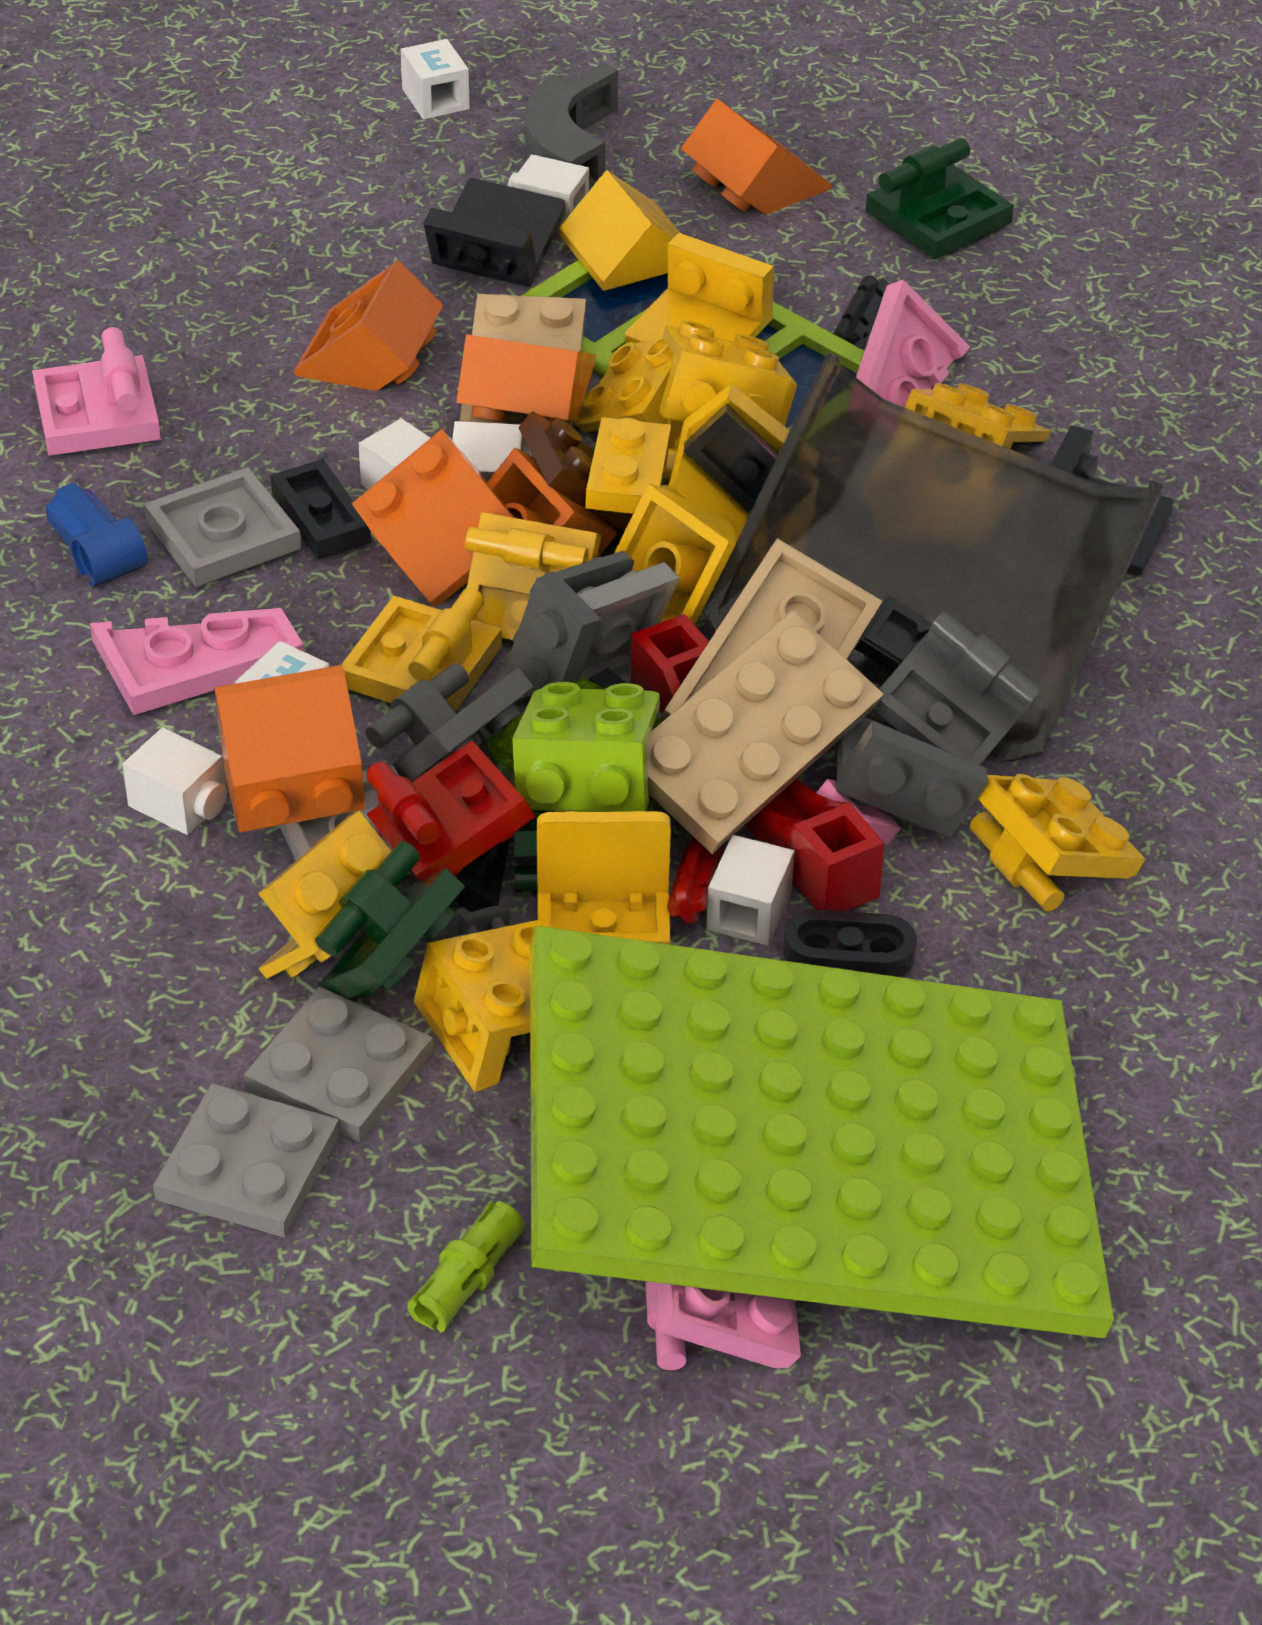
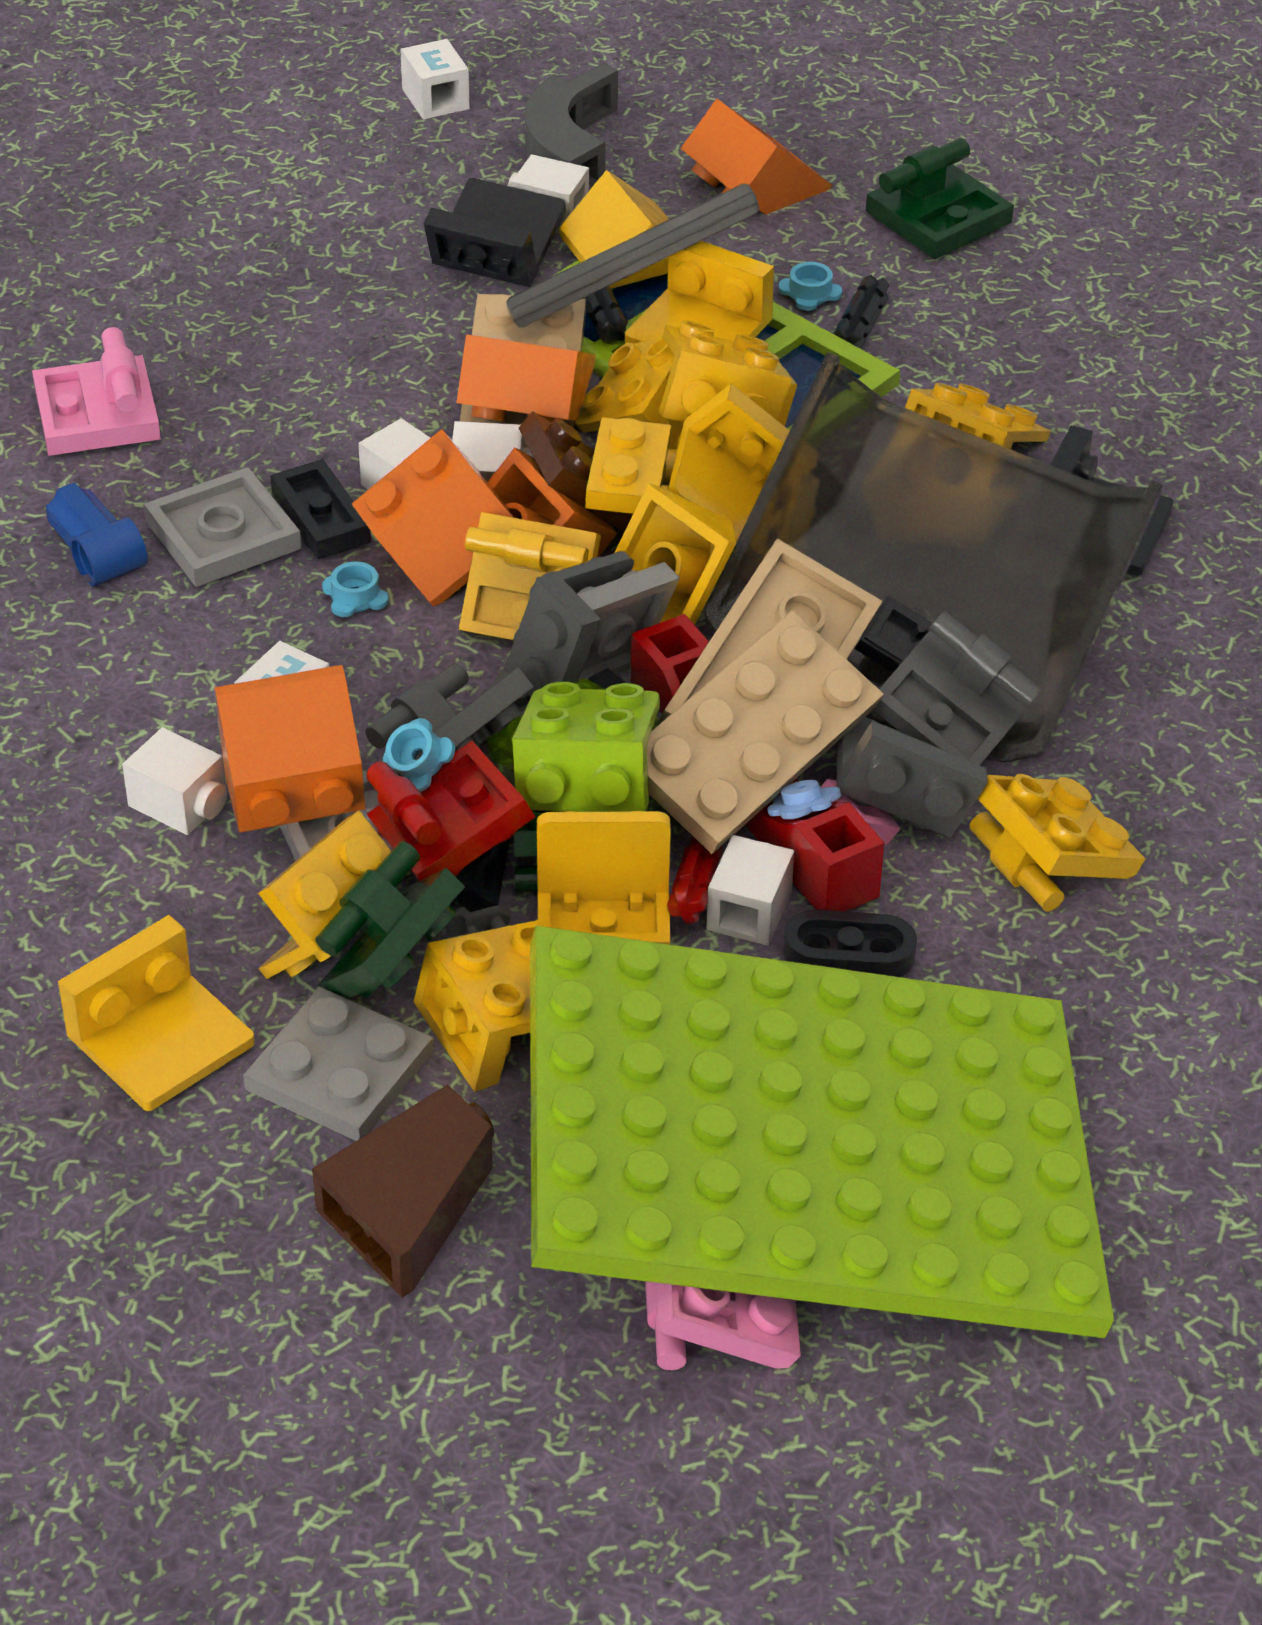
(149, 1017): none -> yellow bracket
(183, 661): bright pink wing -> none
(247, 1160): light grey plate -> none
(354, 589): none -> medium azure plate
(373, 333): orange slope -> none
(407, 1184): none -> reddish brown slope
(408, 742): none -> medium azure plate
(418, 643): yellow plate -> none
(466, 1266): lime pin -> none
(606, 315): none -> black axle
(632, 255): none -> dark grey axle
(732, 455): black plate -> none
(802, 798): none -> light blue plant
(810, 285): none -> medium azure plate
(907, 346): bright pink wing -> none

